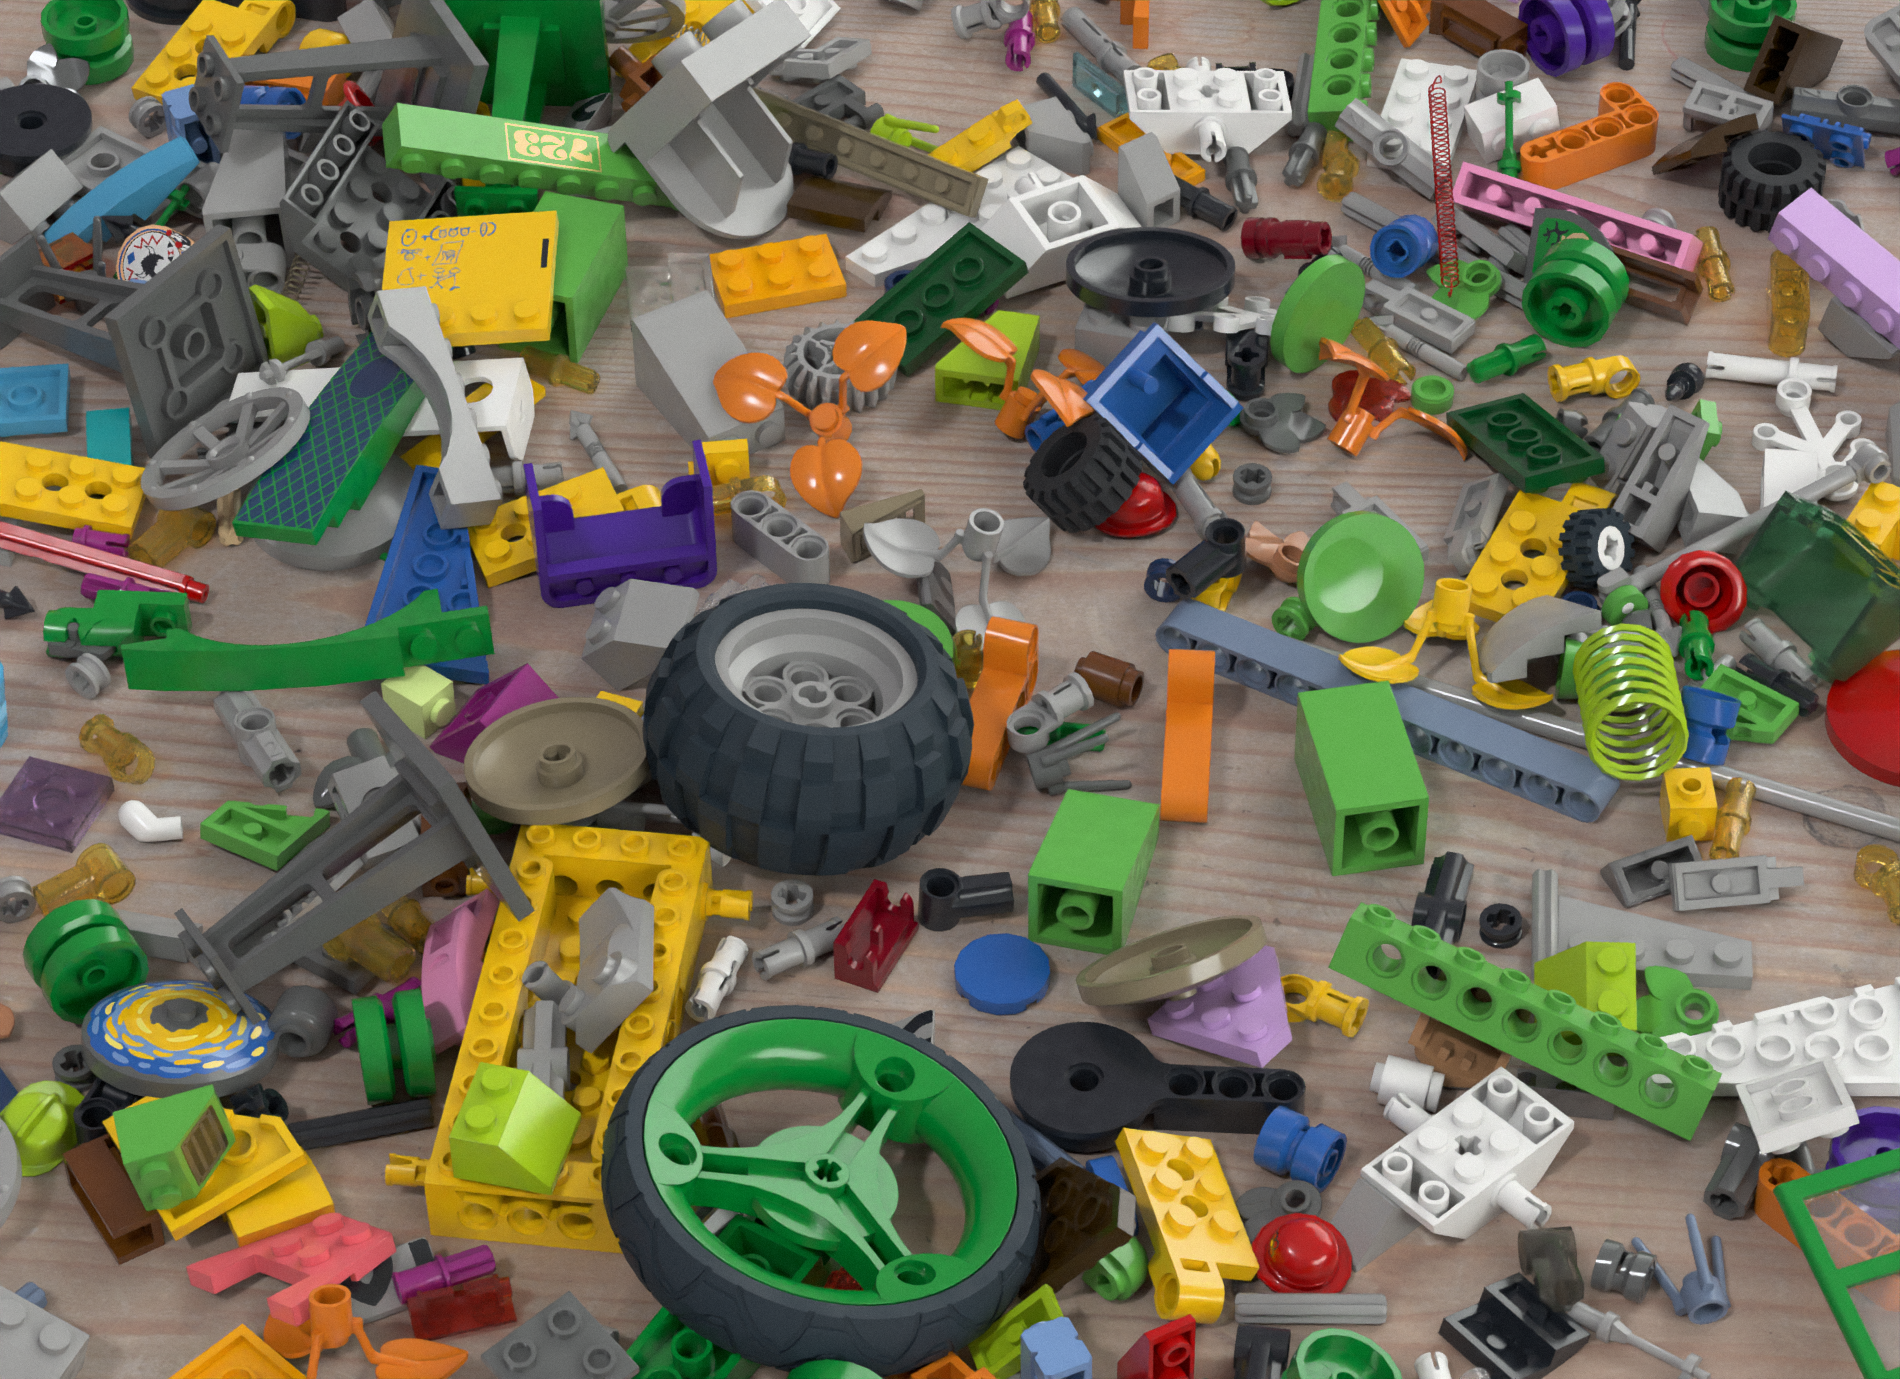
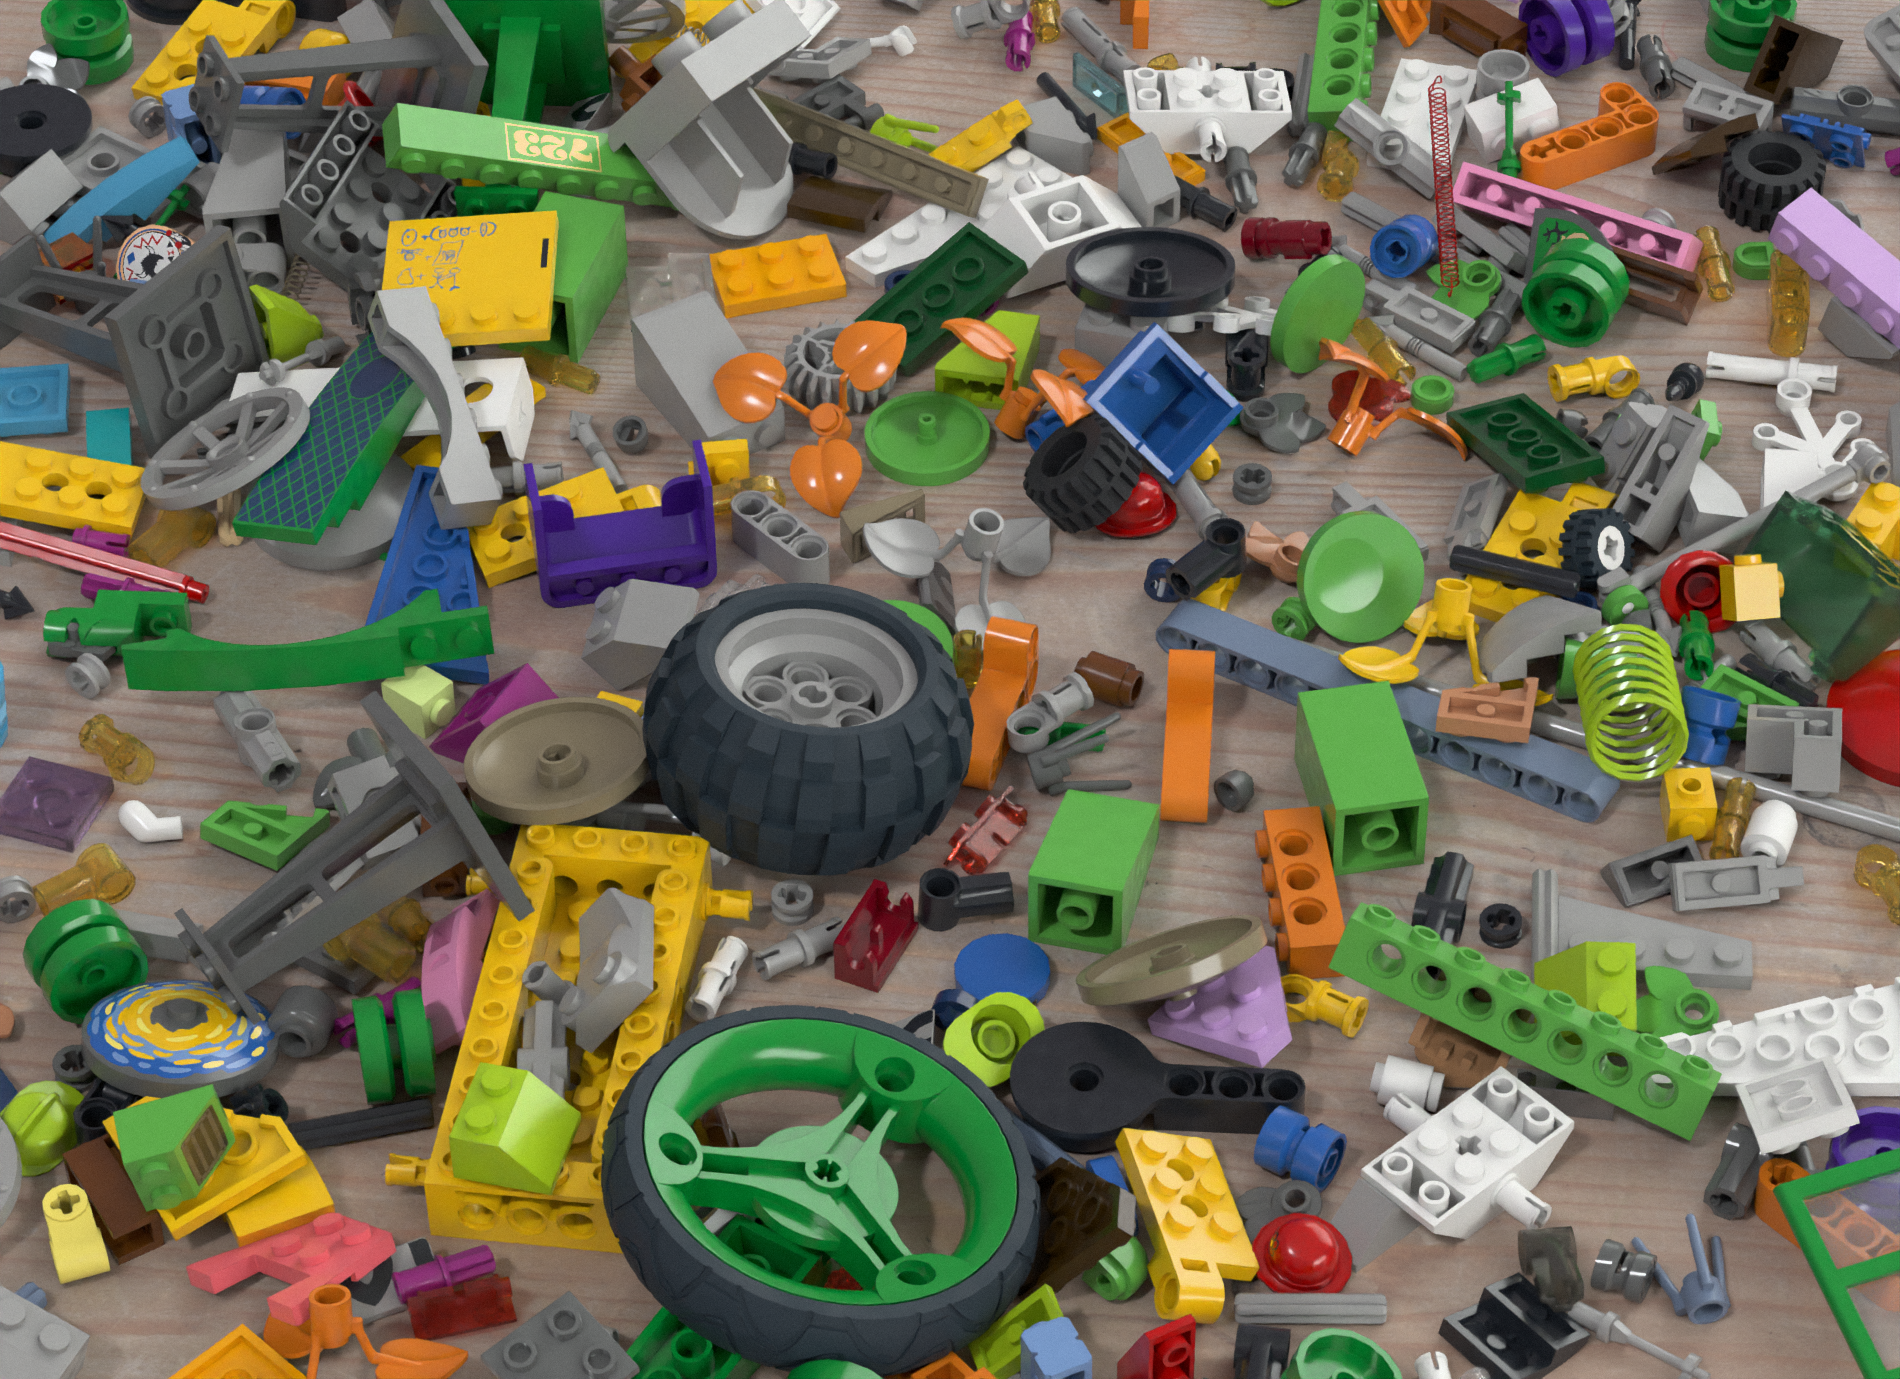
(73, 1234): none -> light yellow piece
(624, 431): none -> dark grey hinge
(900, 38): none -> white hand
(927, 438): none -> bright green piece
(950, 1005): none -> dark blue tile
(992, 1034): none -> lime piece
(995, 818): none -> clear red hinge
(1234, 789): none -> dark grey hinge
(1302, 890): none -> orange brick
(1489, 712): none -> nougat wing
(1494, 323): none -> dark grey axle
(1515, 571): none -> black axle
(1655, 66): none -> dark grey pin
(1750, 589): none -> yellow brick
(1753, 260): none -> bright green tile
(1770, 831): none -> white brick
(1796, 743): none -> light grey brick

